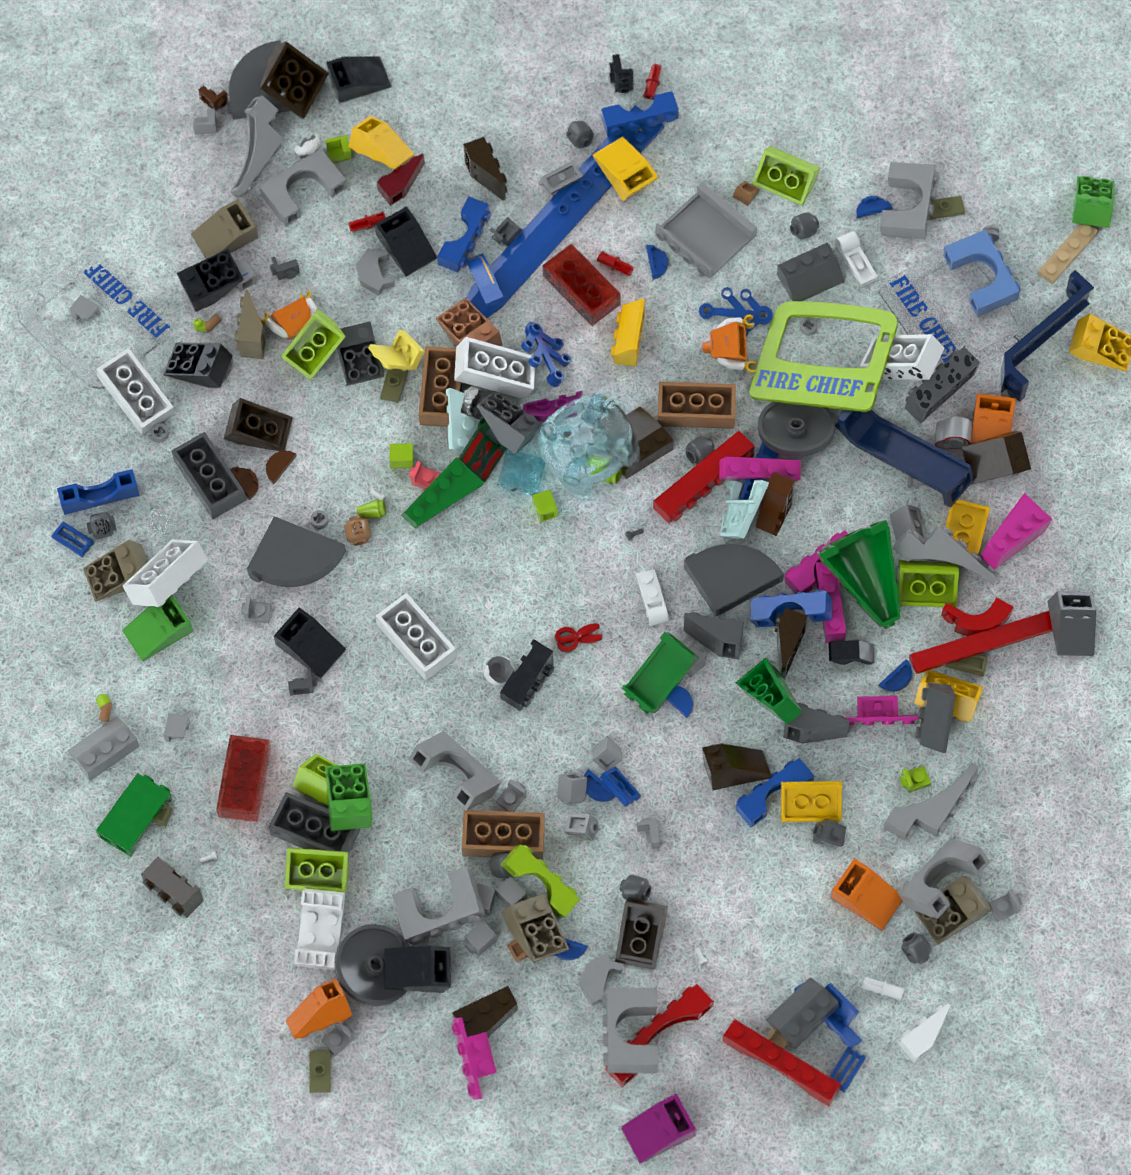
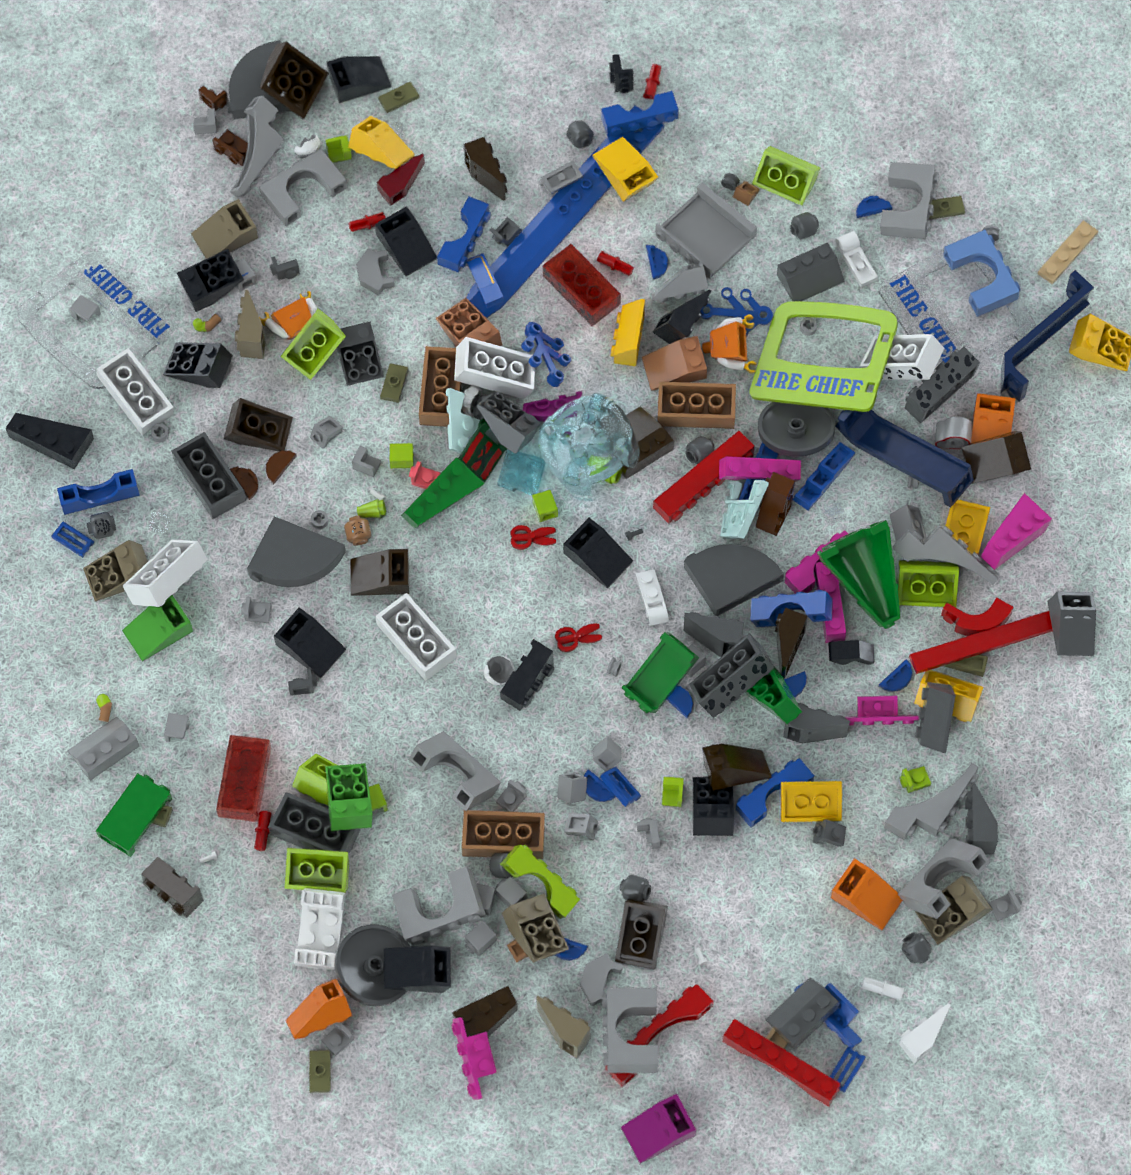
(54, 439): none -> black wedge
(231, 146): none -> reddish brown bracket
(262, 830): none -> red axle
(325, 430): none -> light grey bracket
(364, 463): none -> light grey panel
(377, 798): none -> lime panel
(380, 573): none -> dark brown slope
(398, 97): none -> olive plate
(402, 355): light yellow bracket -> none
(535, 536): none -> red piece
(568, 1032): none -> dark tan slope
(597, 553): none -> black slope
(614, 666): none -> light grey bush
(672, 791): none -> lime panel
(675, 363): none -> nougat slope
(679, 321): none -> black slope
(686, 280): none -> light grey slope
(712, 809): none -> black slope
(730, 181): none -> dark grey bush
(731, 675): none -> dark grey brick
(796, 683): none -> blue tile
(824, 476): none -> blue slope
(980, 822): none -> dark grey slope
(1093, 201): bright green slope -> none

